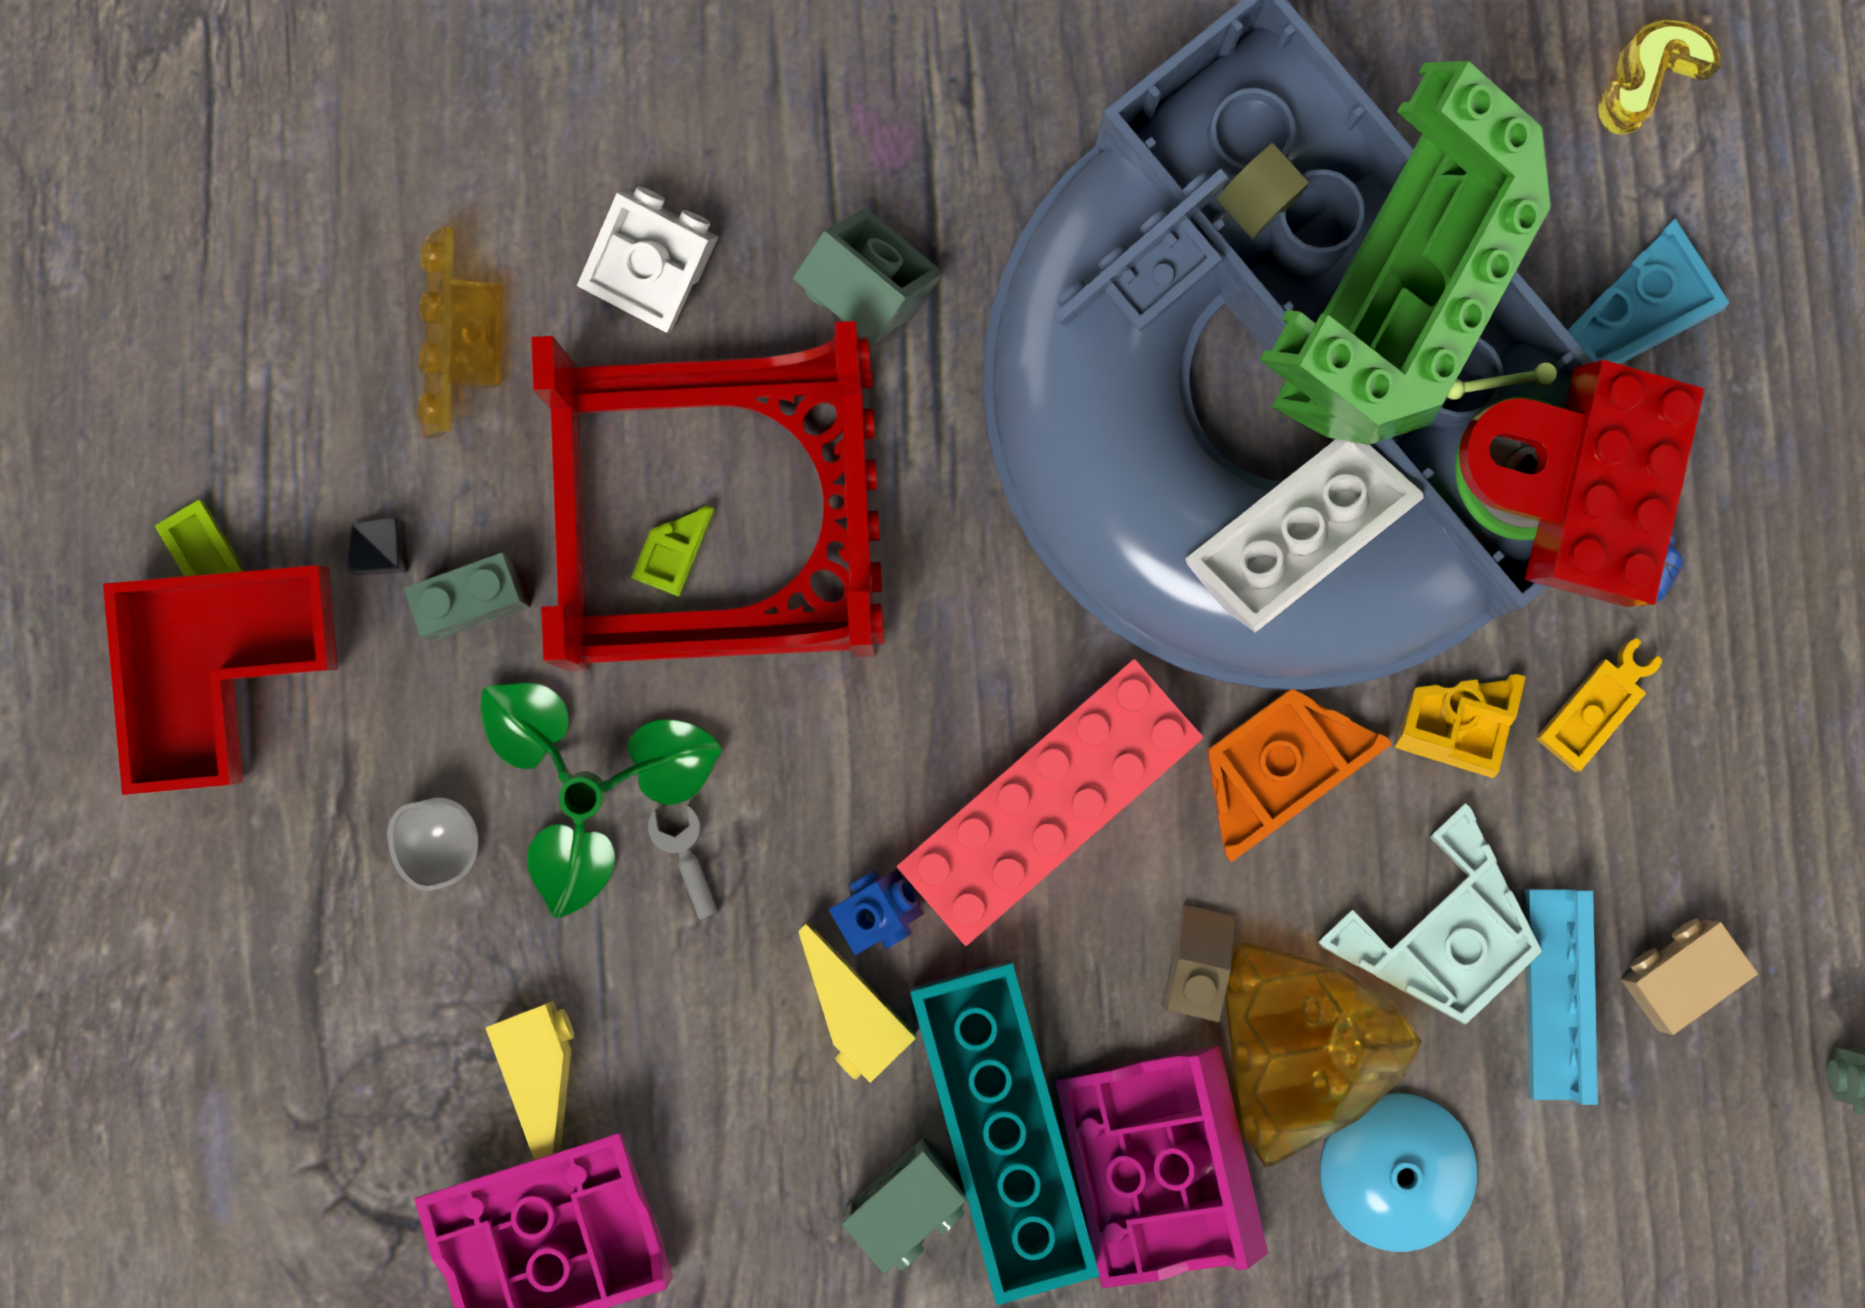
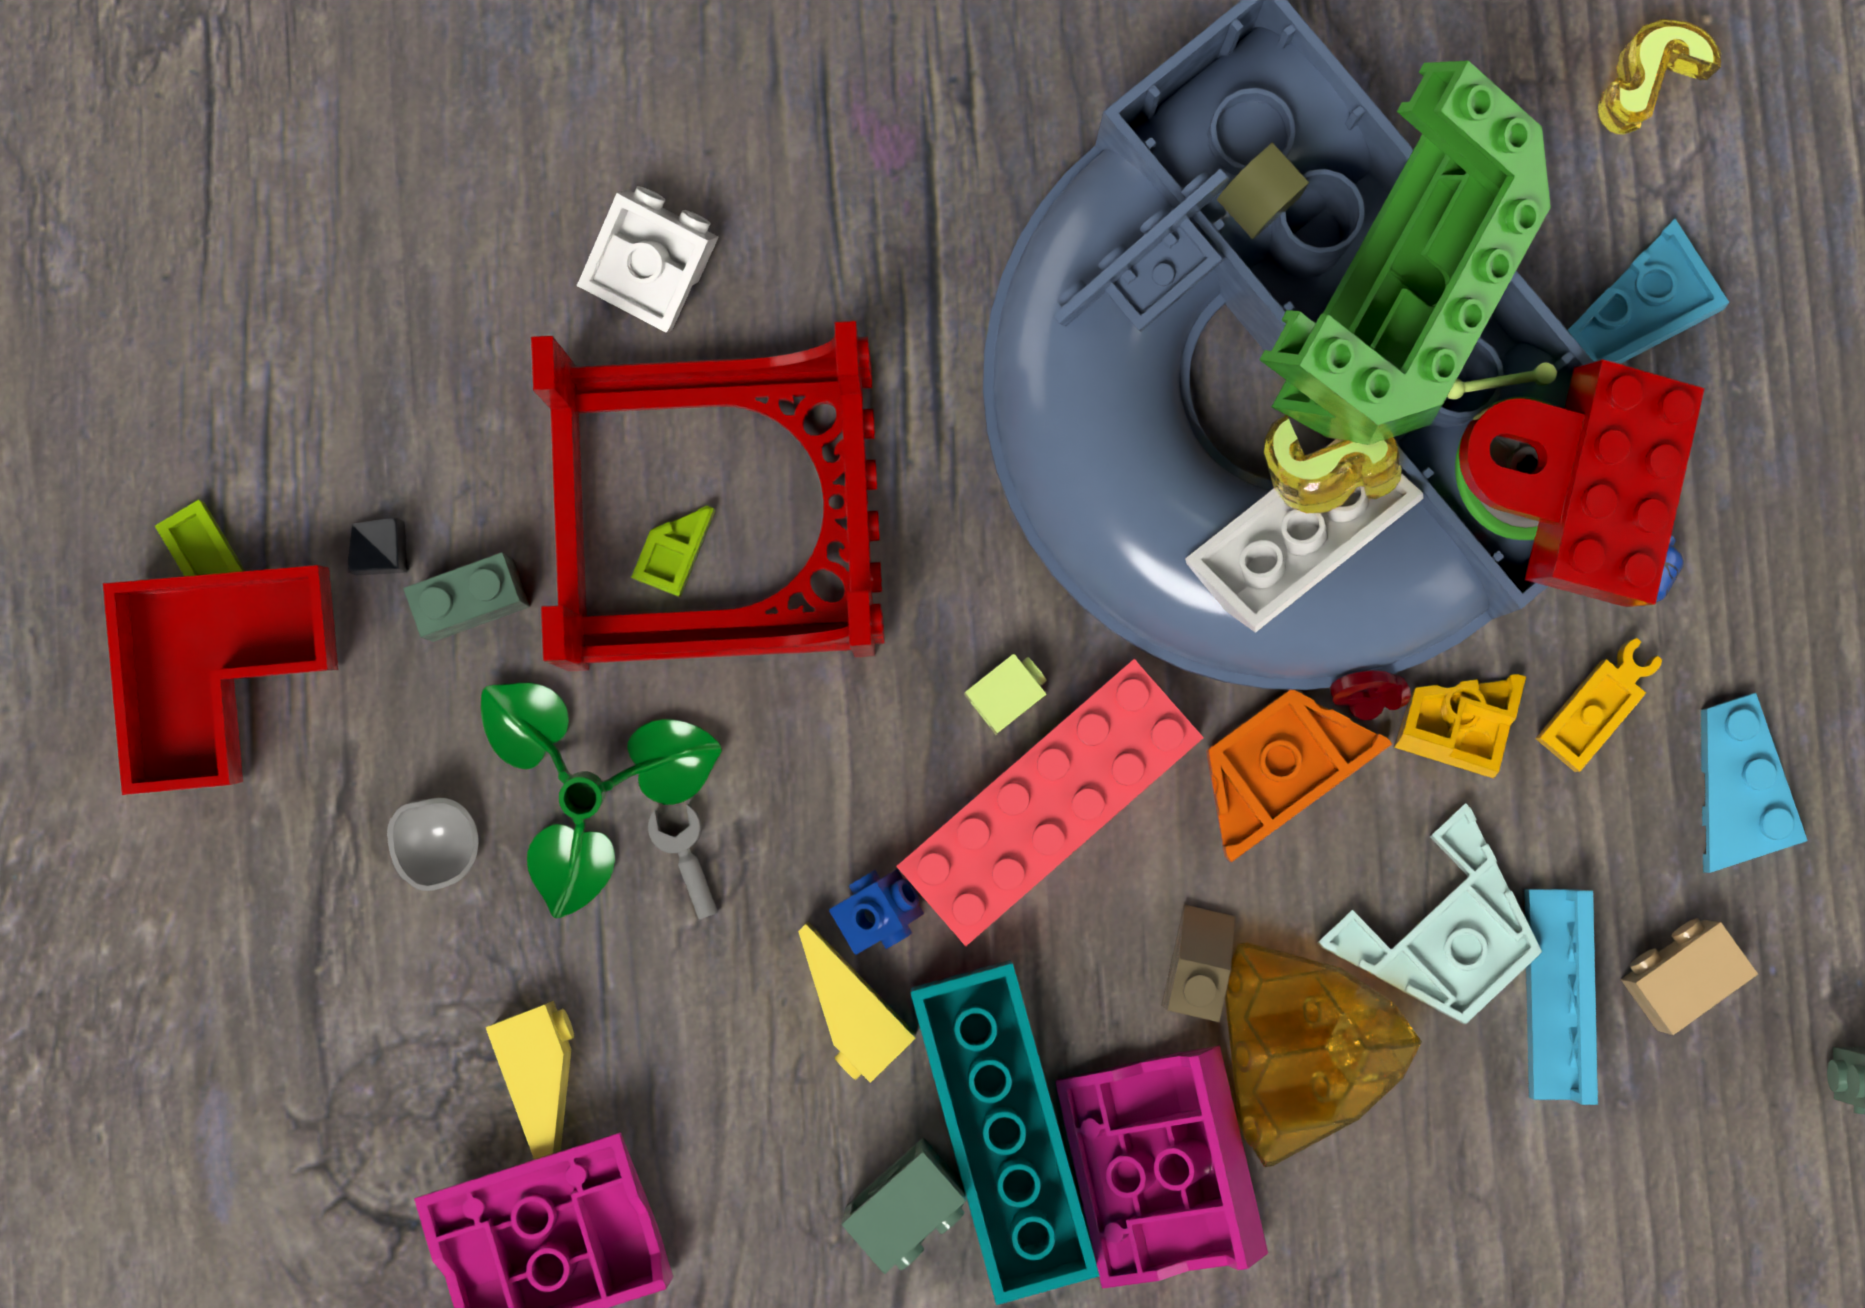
(460, 333): clear yellow bracket -> none
(867, 275): sand green brick -> none
(1007, 692): none -> yellowish green brick
(1331, 474): none -> clear yellow animal
(1363, 1164): medium azure dish -> none
(1370, 692): none -> dark red piece
(1745, 787): none -> medium azure wing

